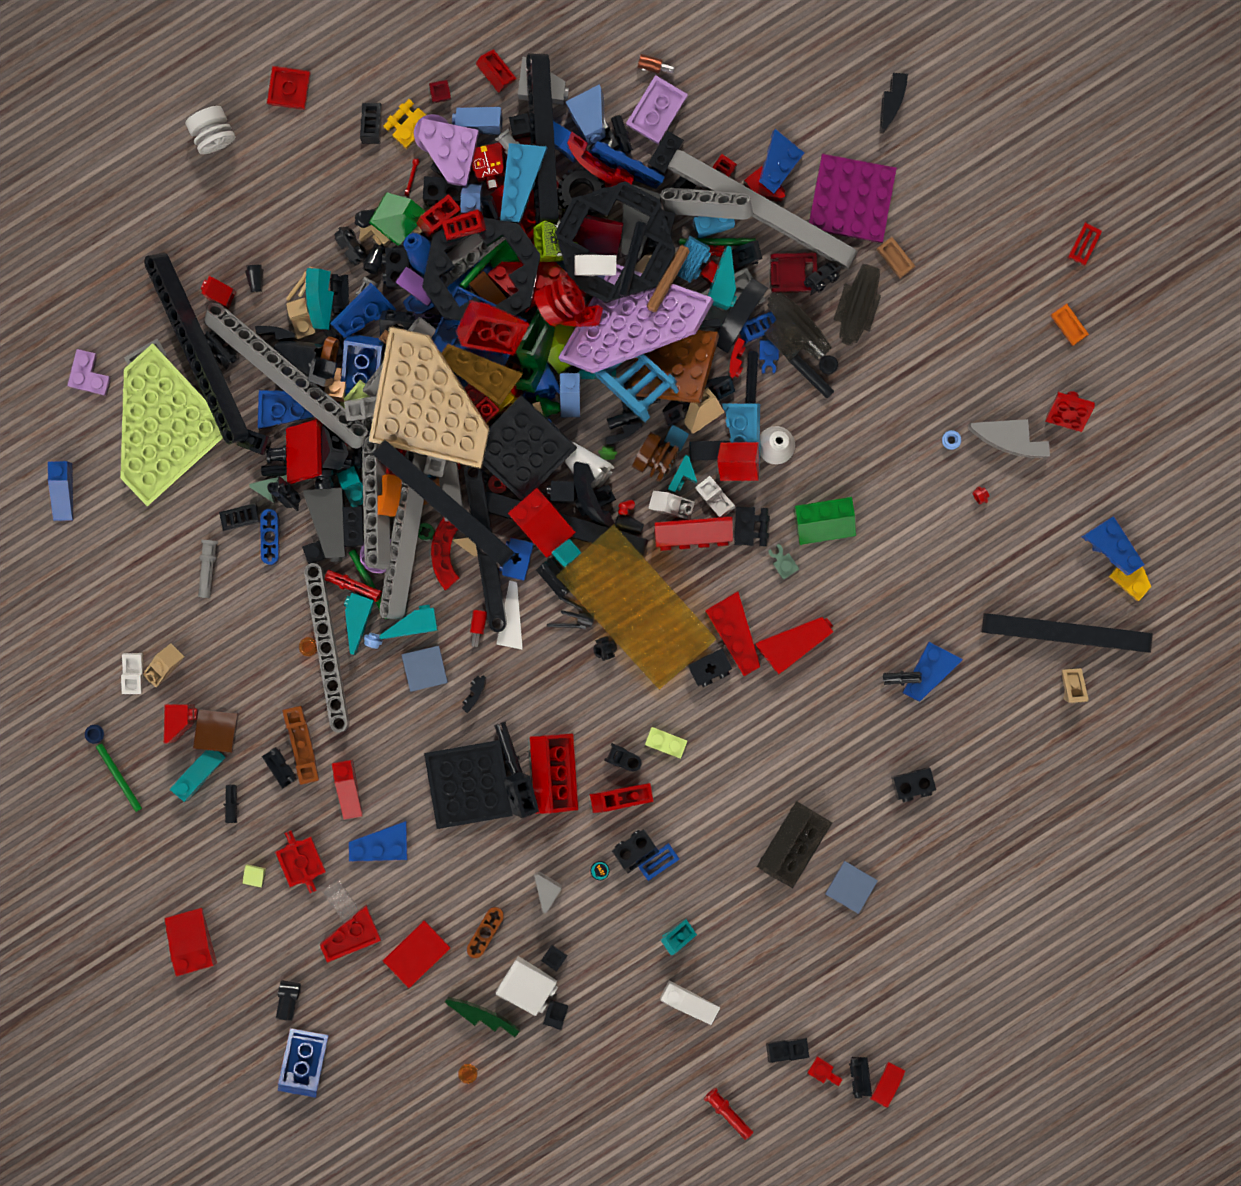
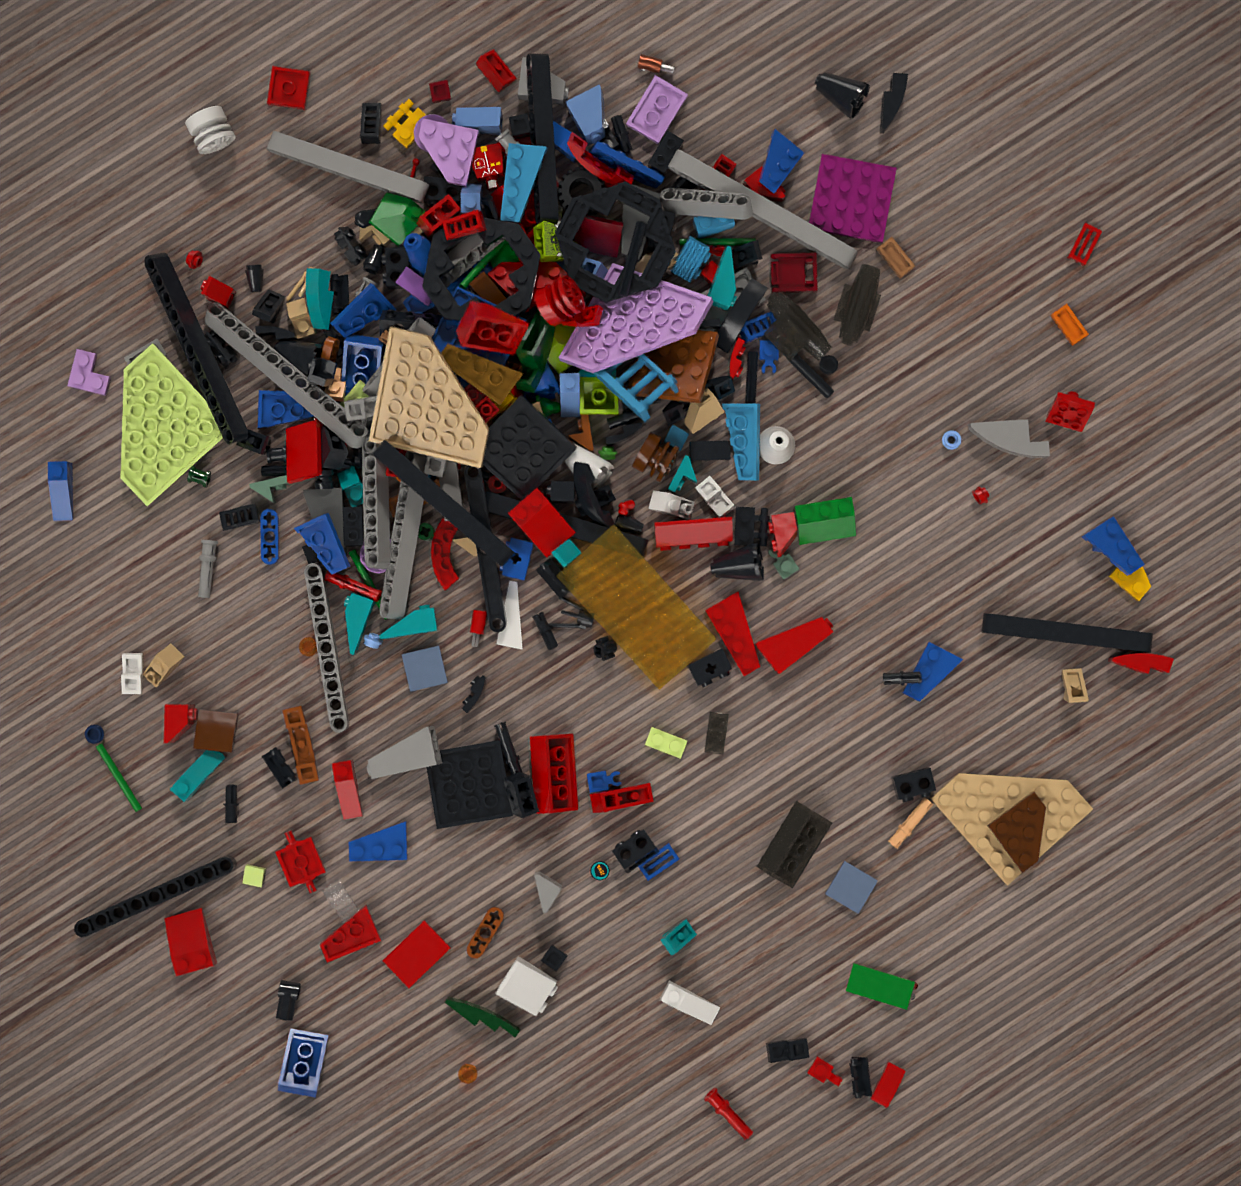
(146, 898): none -> black beam
(194, 259): none -> red plate
(199, 476): none -> dark green bush
(269, 306): none -> black slope
(284, 493): black hinge -> none
(324, 540): none -> blue wing
(347, 167): none -> light grey beam
(390, 497): orange slope -> none
(409, 754): none -> light grey slope
(545, 631): none -> black axle
(555, 1014): black panel -> none
(583, 439): none -> dark orange slope
(595, 265): white slope -> none
(596, 397): none -> lime slope
(599, 781): none -> blue plate
(622, 758): black piece -> none
(668, 278): medium nougat axle -> none
(716, 733): none -> clear smoke slope
(738, 461): red slope -> none
(740, 564): none -> black cone
(784, 531): none -> red slope
(828, 272): black hinge -> none
(843, 92): none -> black cone
(881, 986): none -> green piece
(913, 819): none -> light nougat pin
(979, 799): none -> tan plate
(1021, 830): none -> reddish brown plate
(1143, 662): none -> red slope

